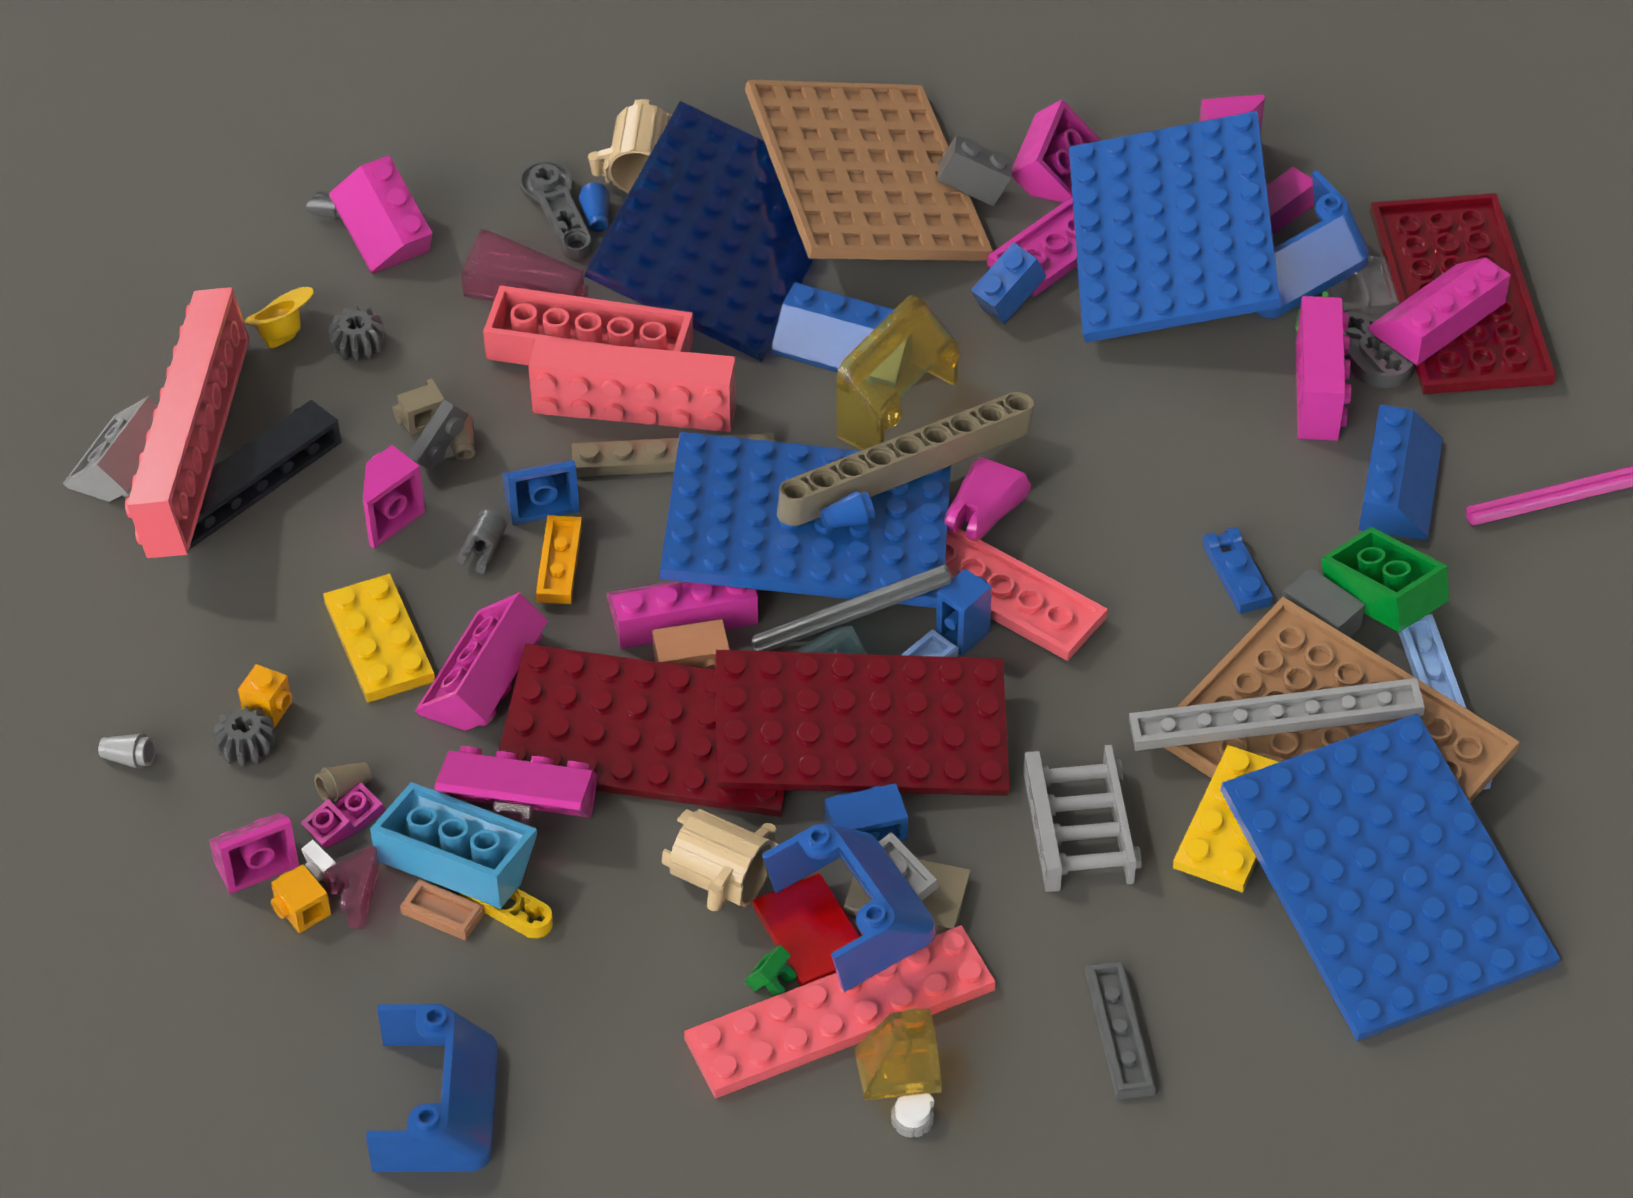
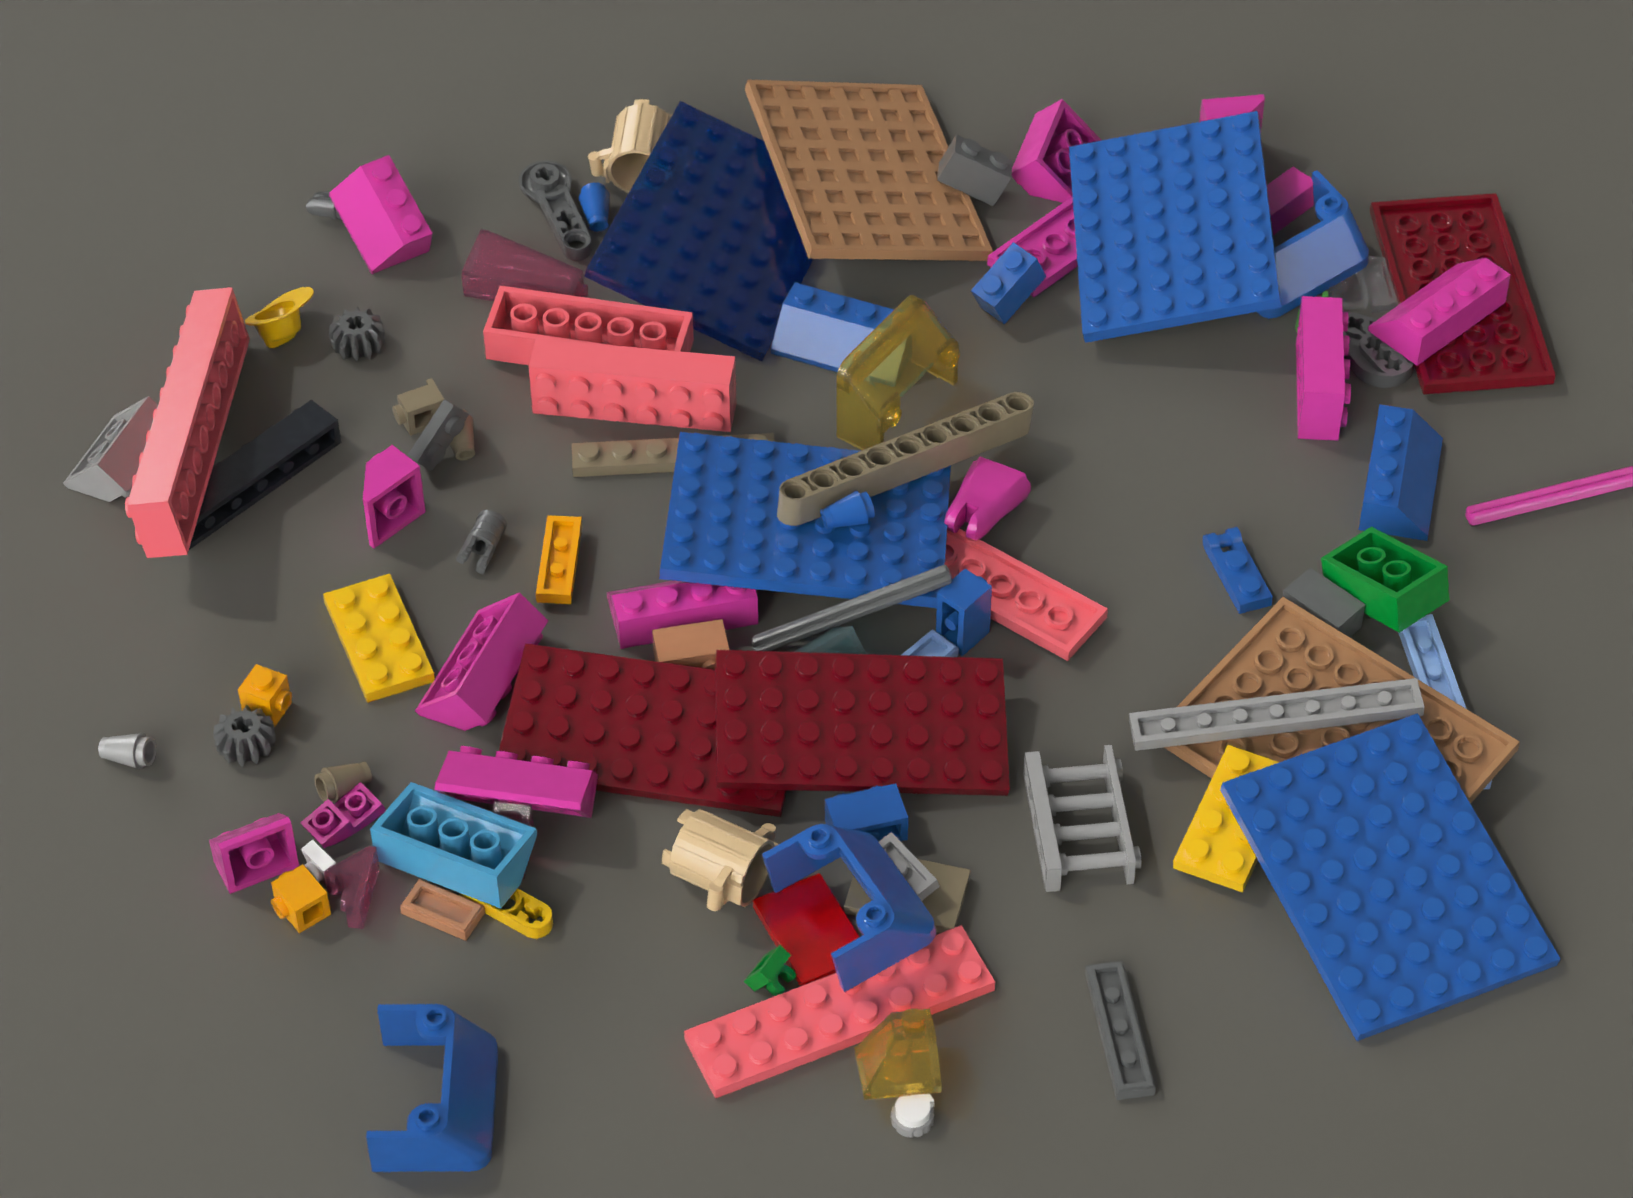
(541, 491): blue slope -> none

